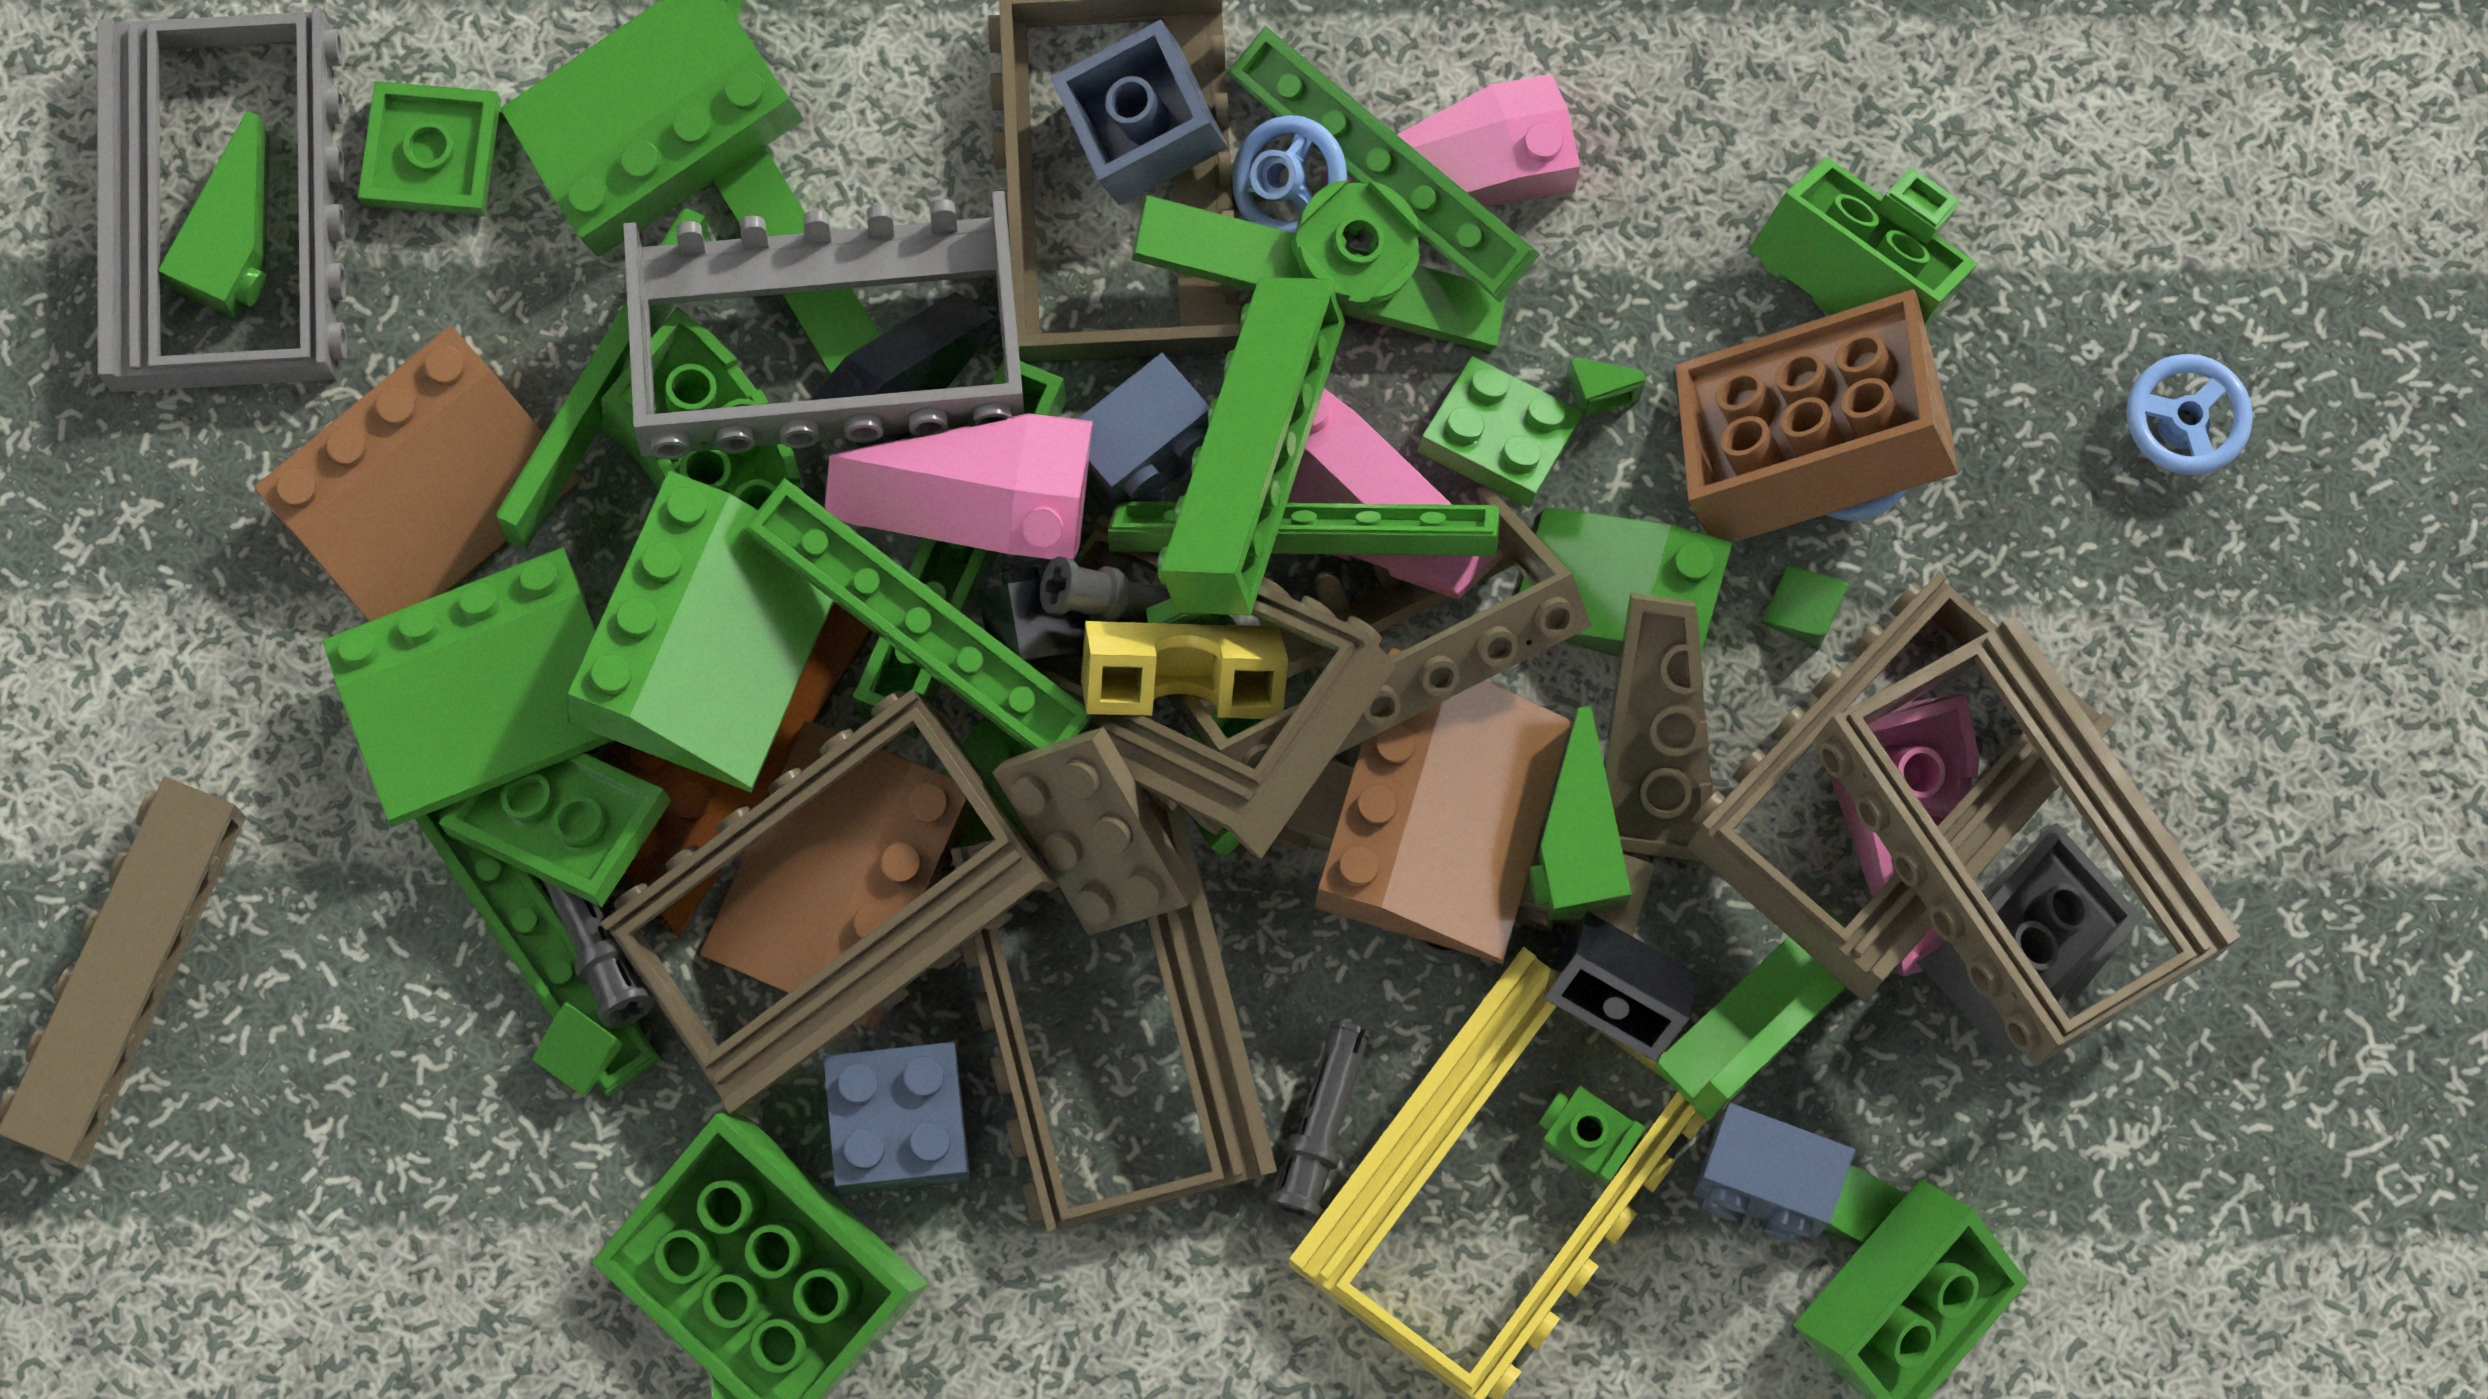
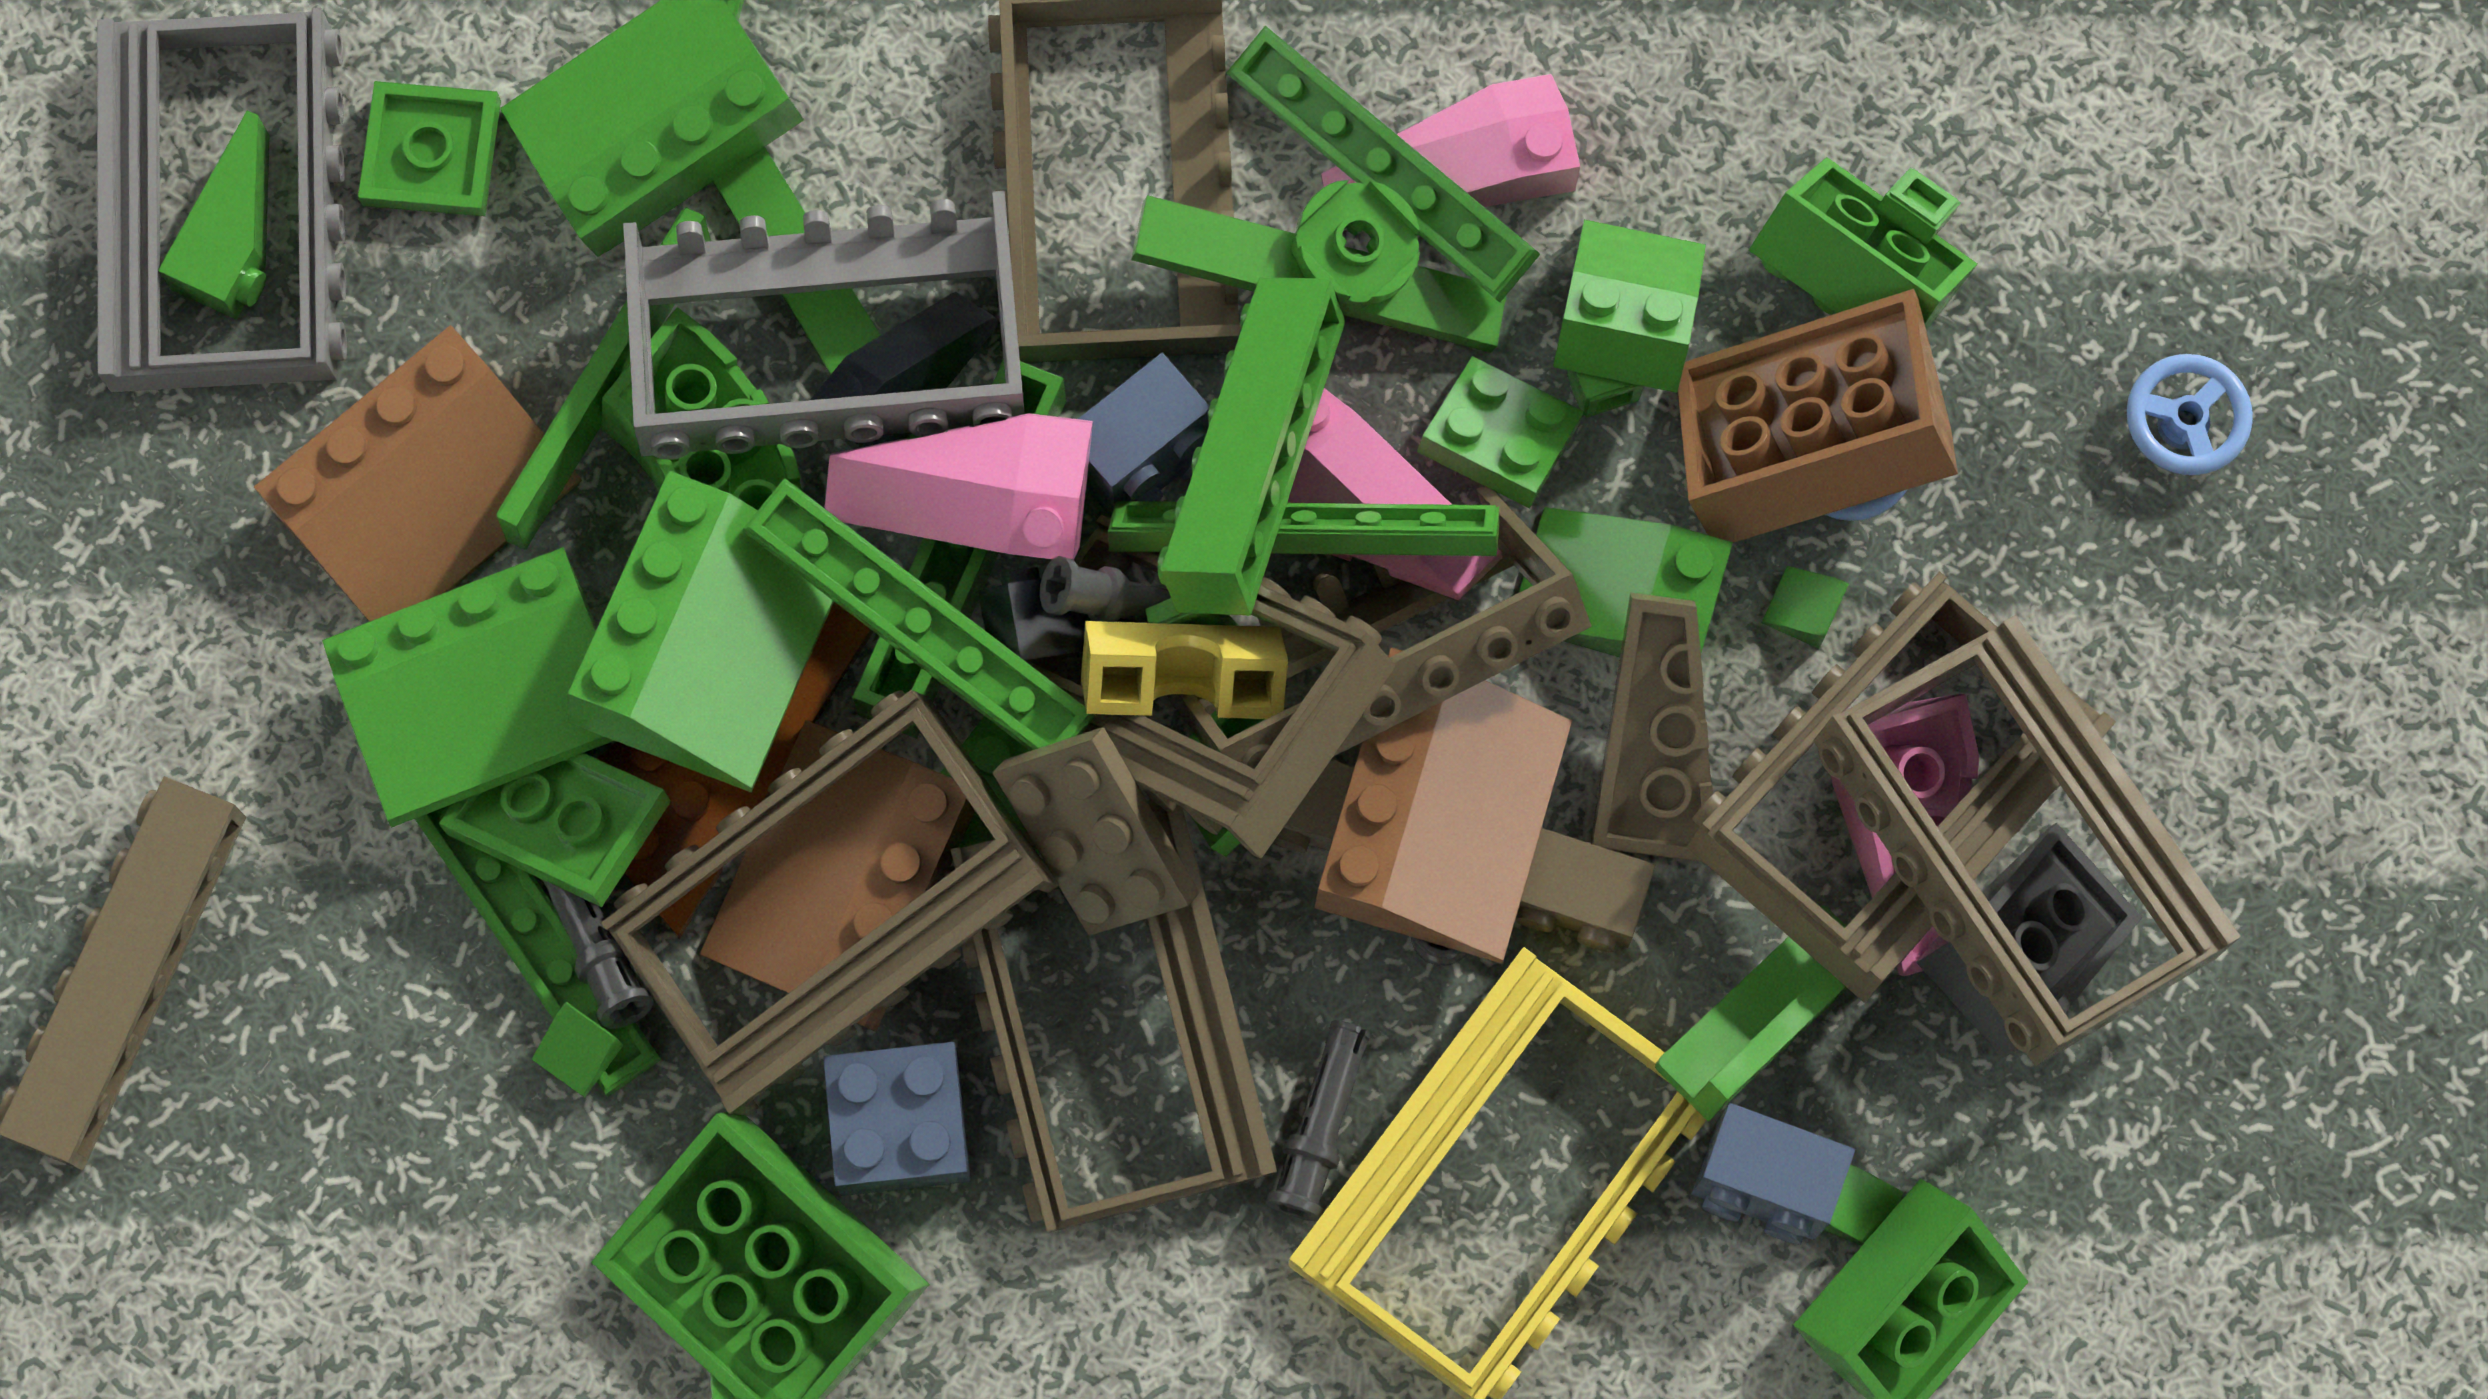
(1139, 112): sand blue brick -> none
(1263, 173): light blue piece -> none
(1581, 847): bright green slope -> none
(1594, 1159): bright green brick -> none
(1621, 986): black brick -> none
(1630, 306): none -> bright green slope

